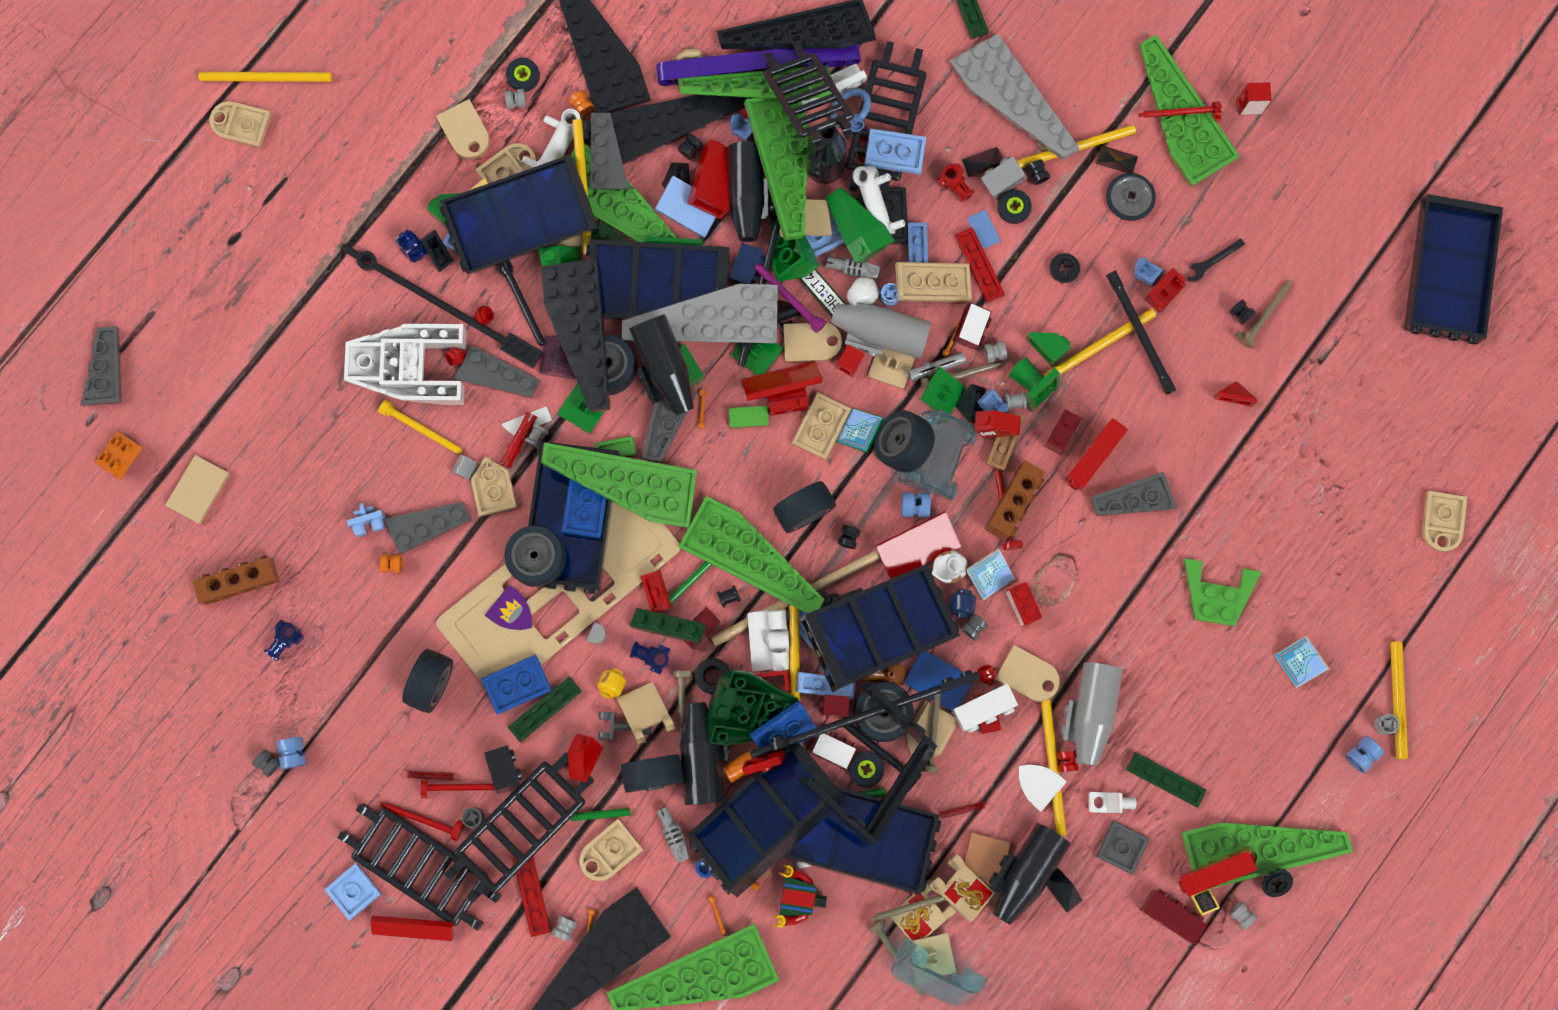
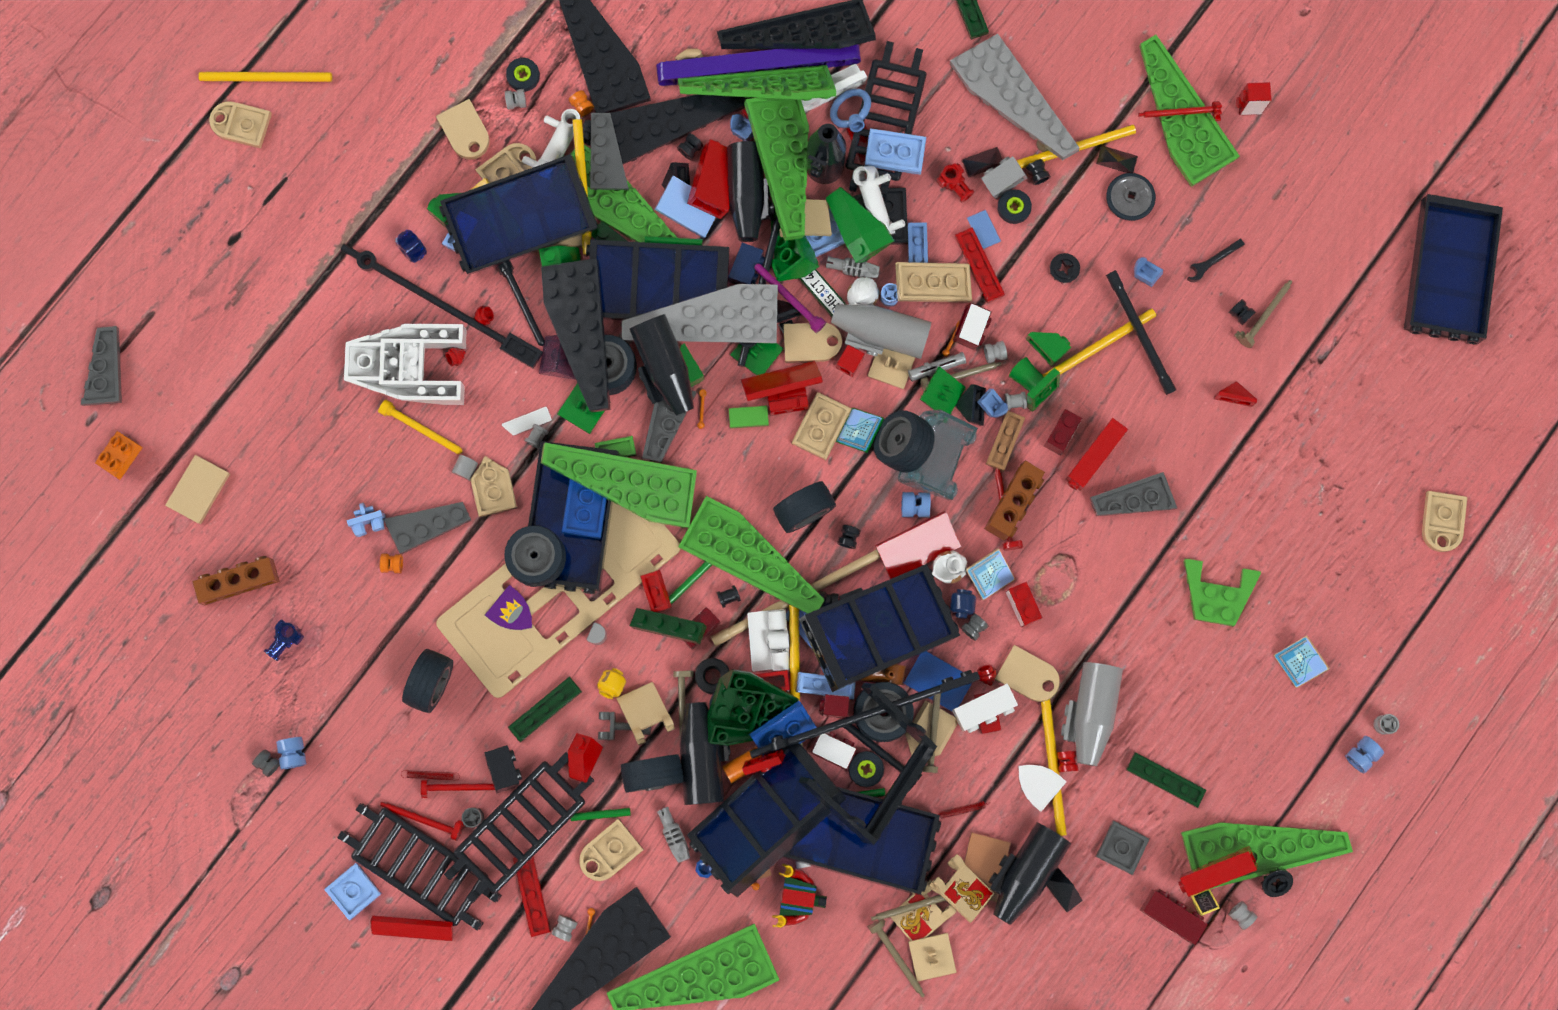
(436, 250): black slope -> none
(491, 372): dark grey wing -> none
(515, 446): red pin -> none
(516, 684): blue tile -> none
(650, 656): clear blue connector -> none
(711, 899): orange hinge -> none
(813, 131): black bar -> none
(911, 969): clear light blue windscreen -> none
(997, 424): red slope -> none
(1111, 802): white bracket -> none
(1166, 290): red hinge -> none
(1399, 699): yellow axle -> none

